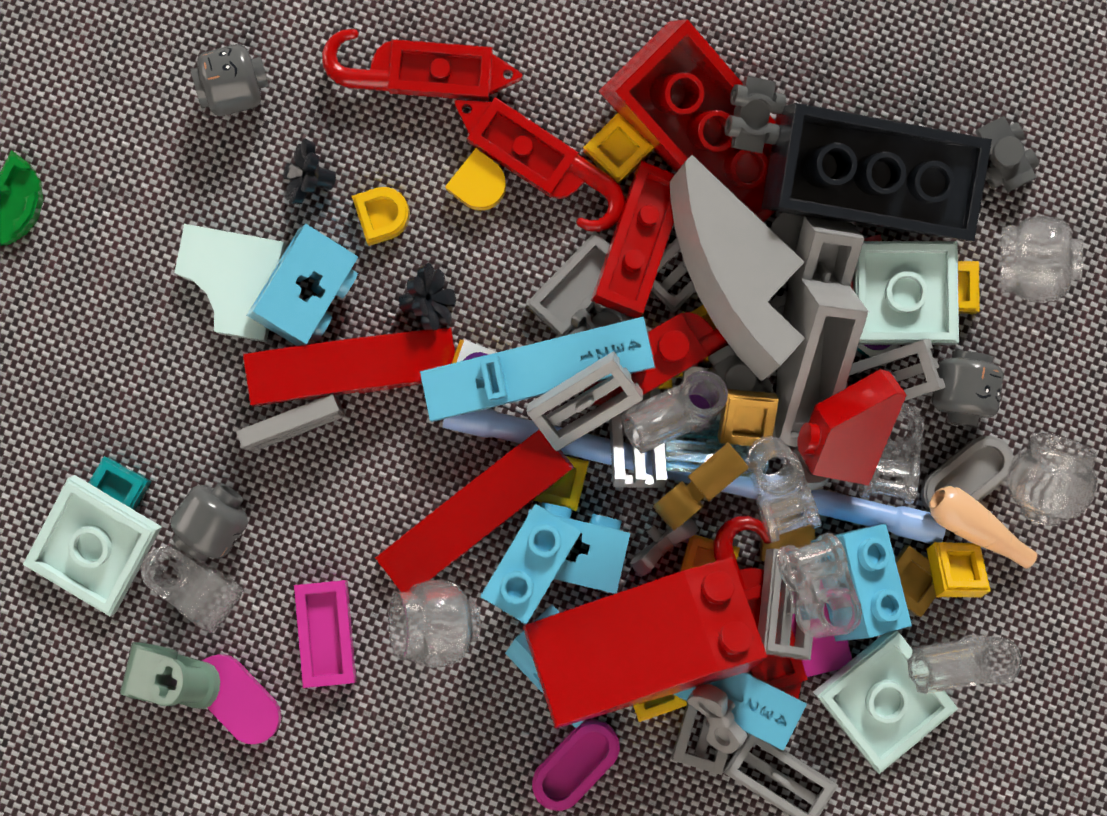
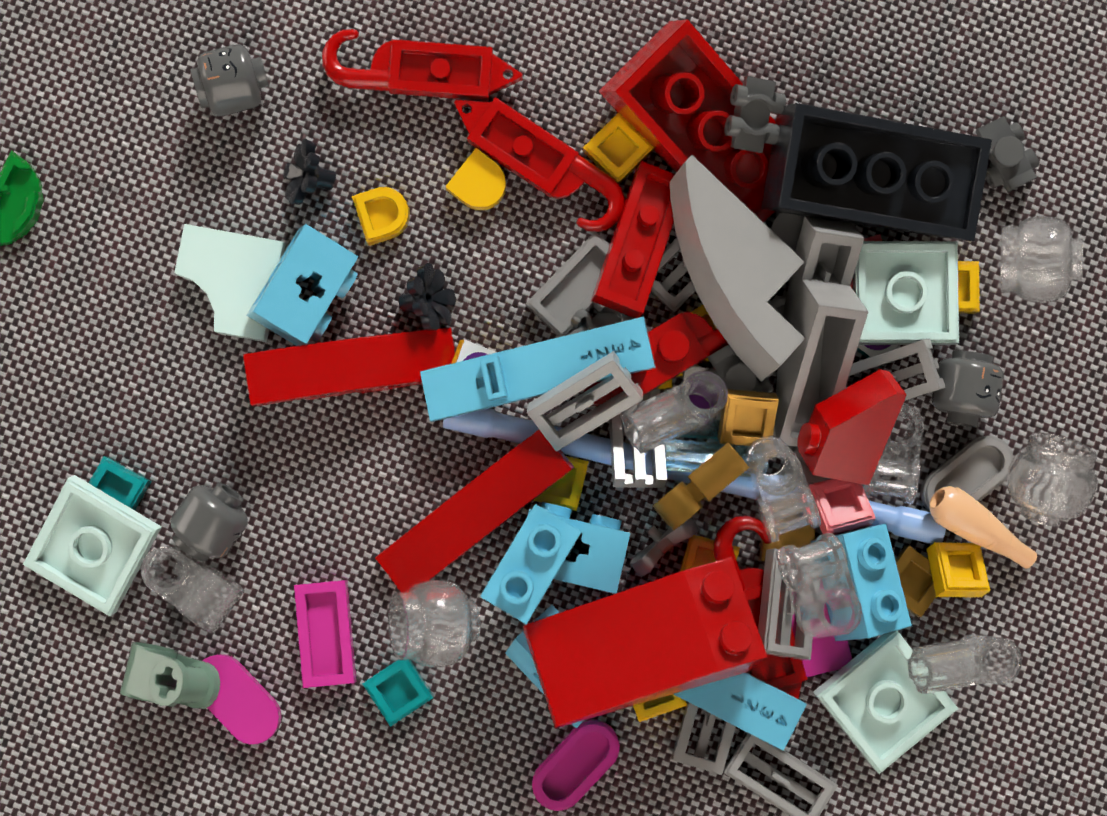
(291, 423): light grey tile -> none
(398, 690): none -> teal tile
(723, 731): light grey piece -> none
(841, 506): none -> coral tile

